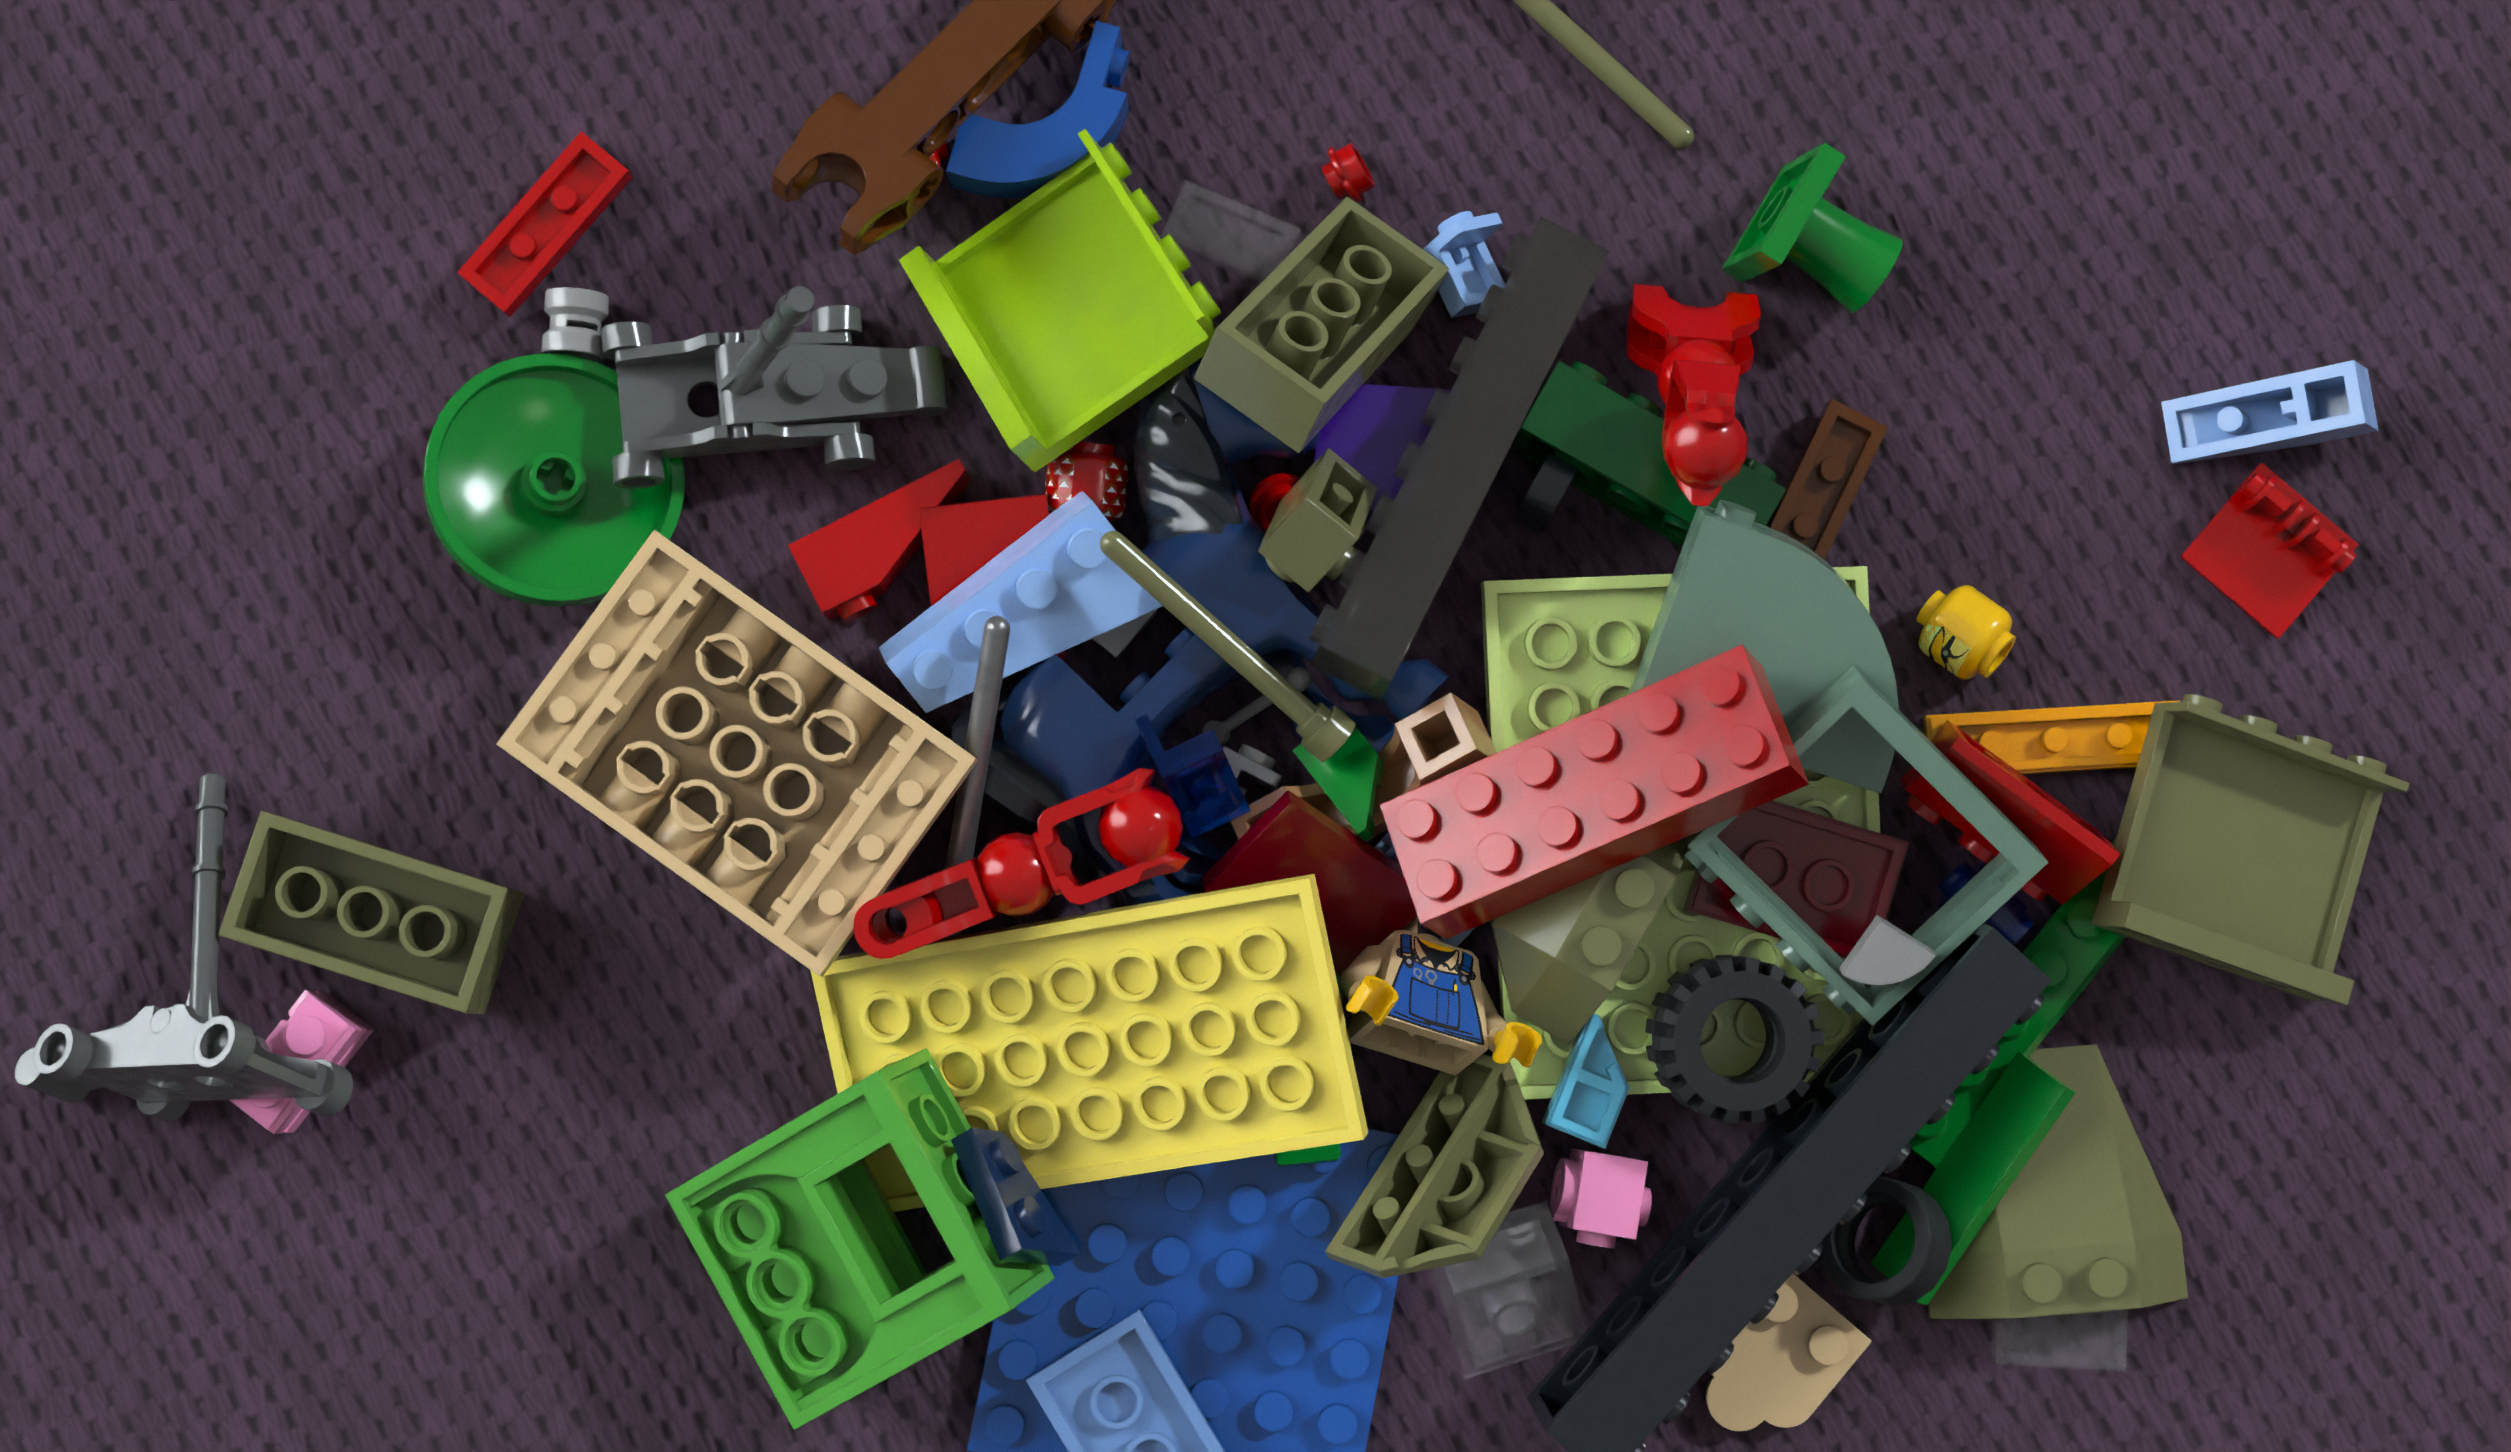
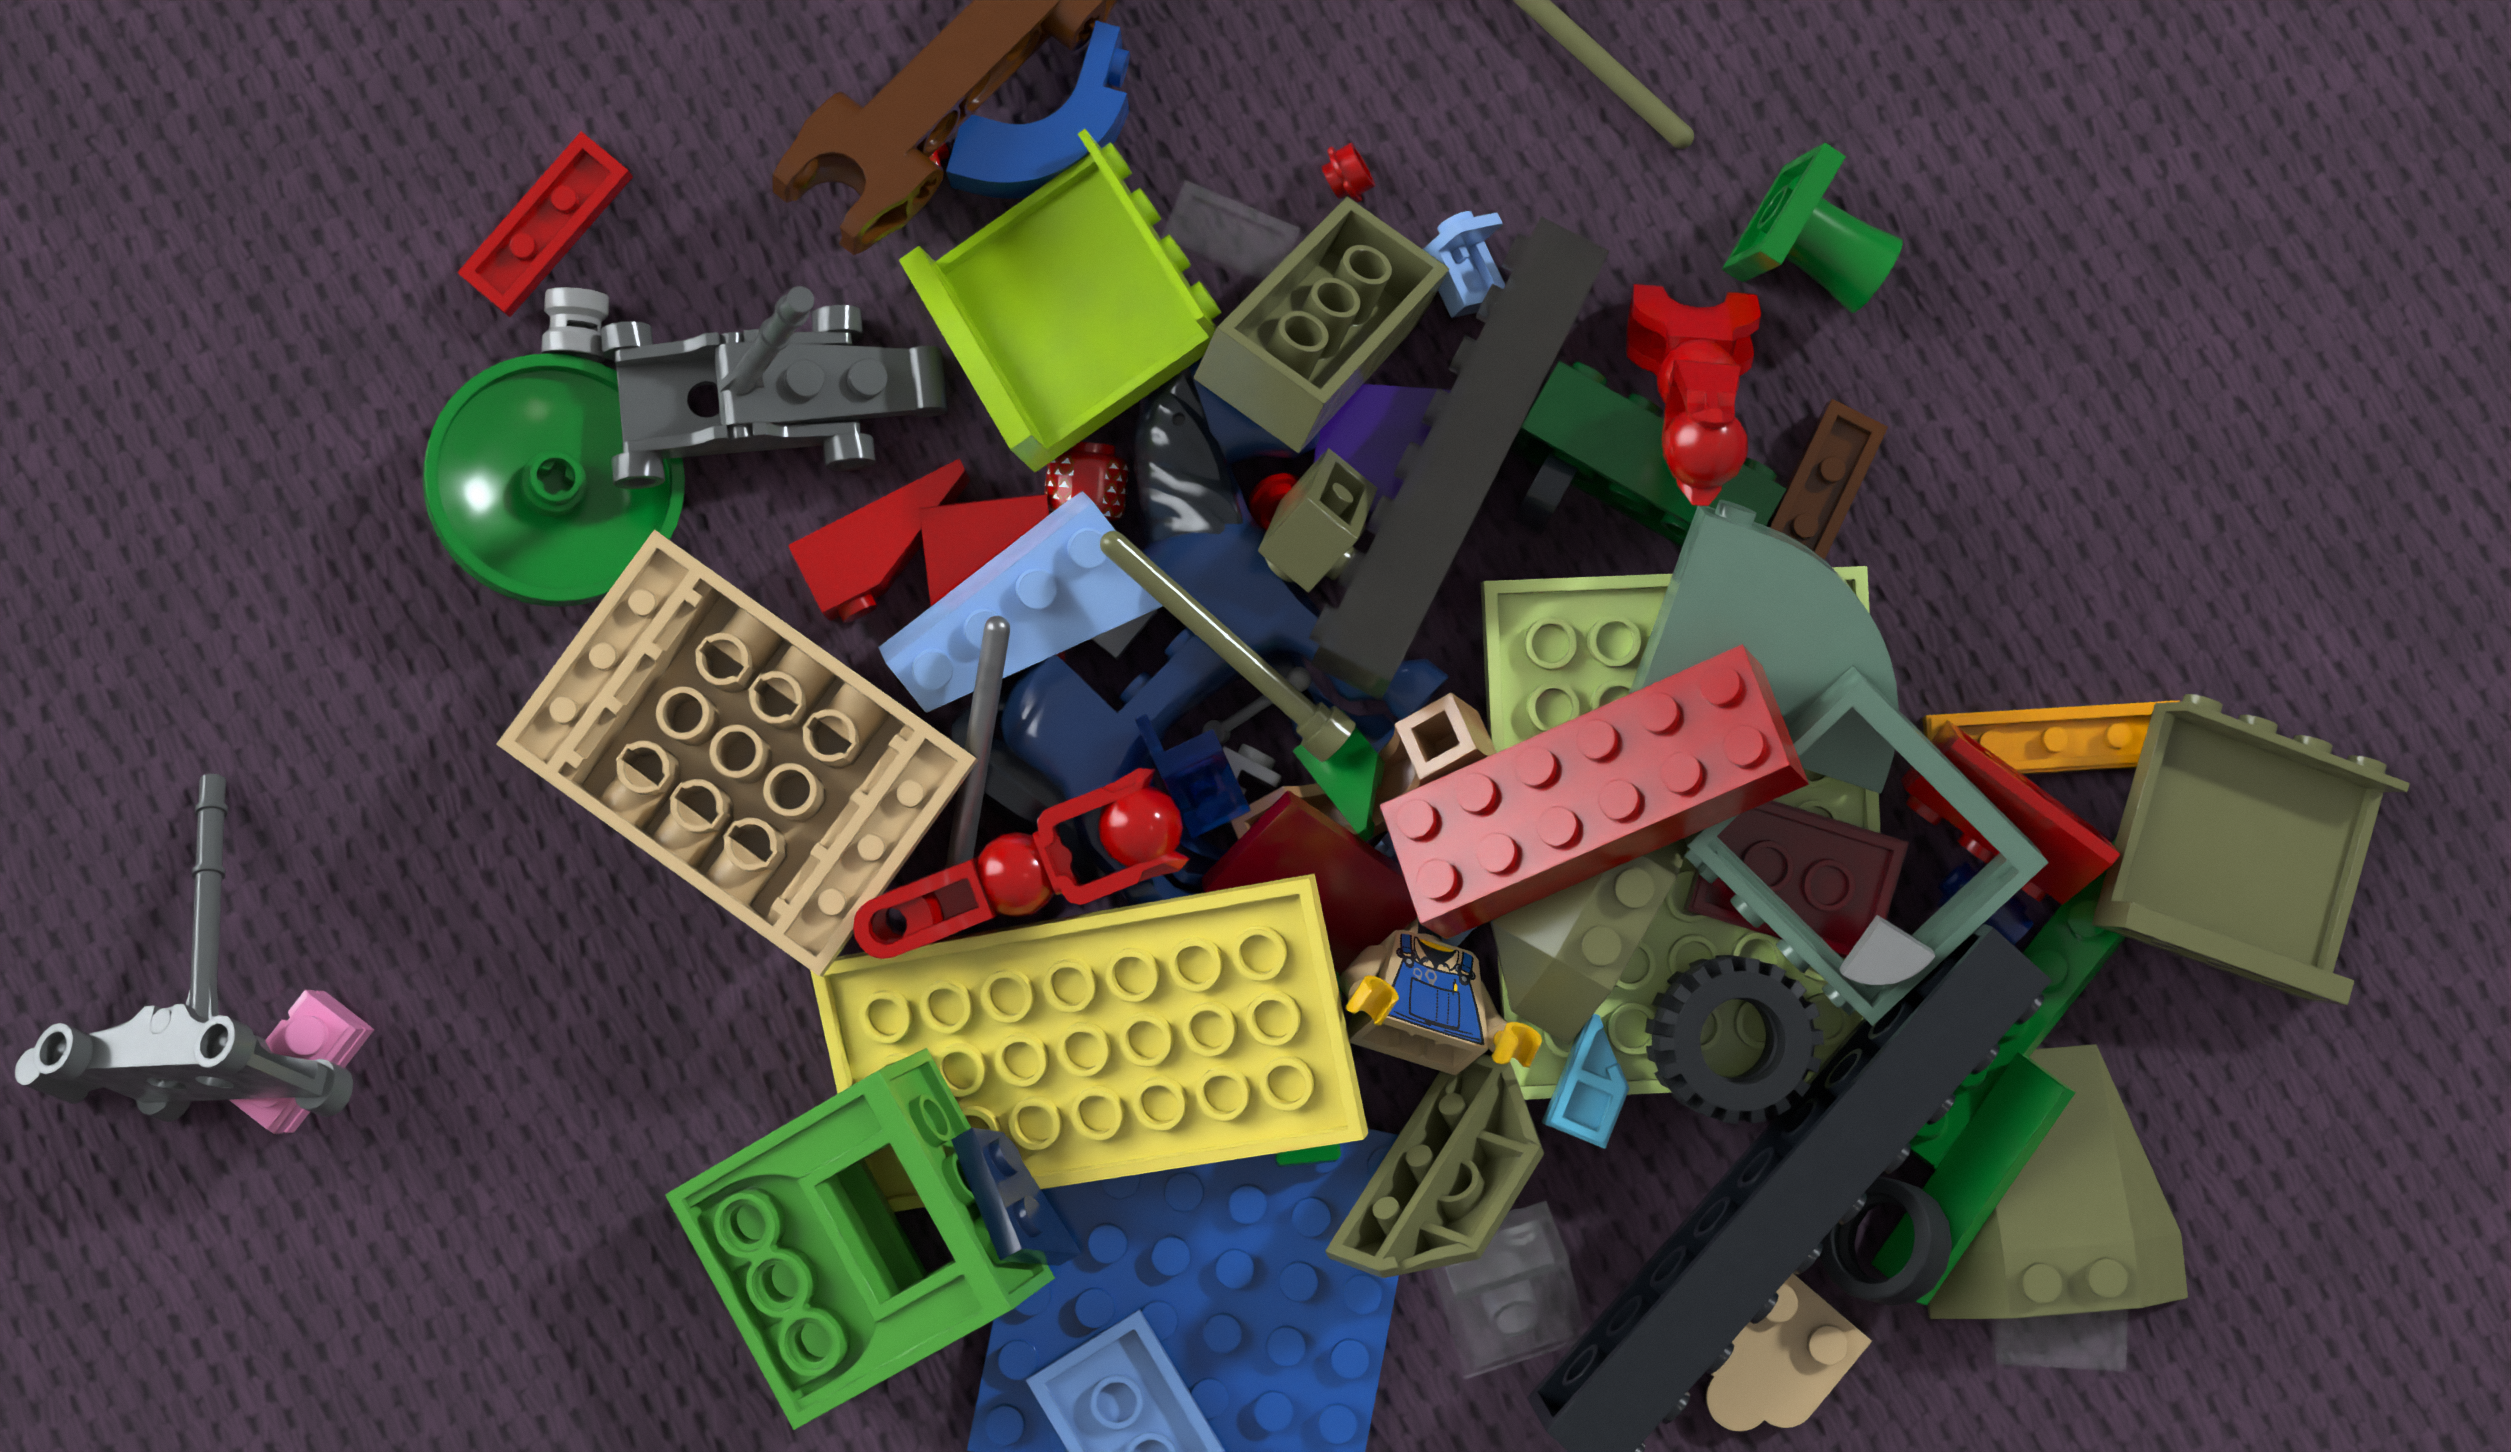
(371, 913): olive brick -> none
(1600, 1196): bright pink brick -> none
(1965, 632): yellow head -> none
(2269, 551): red hinge -> none
(2271, 414): light blue slope -> none

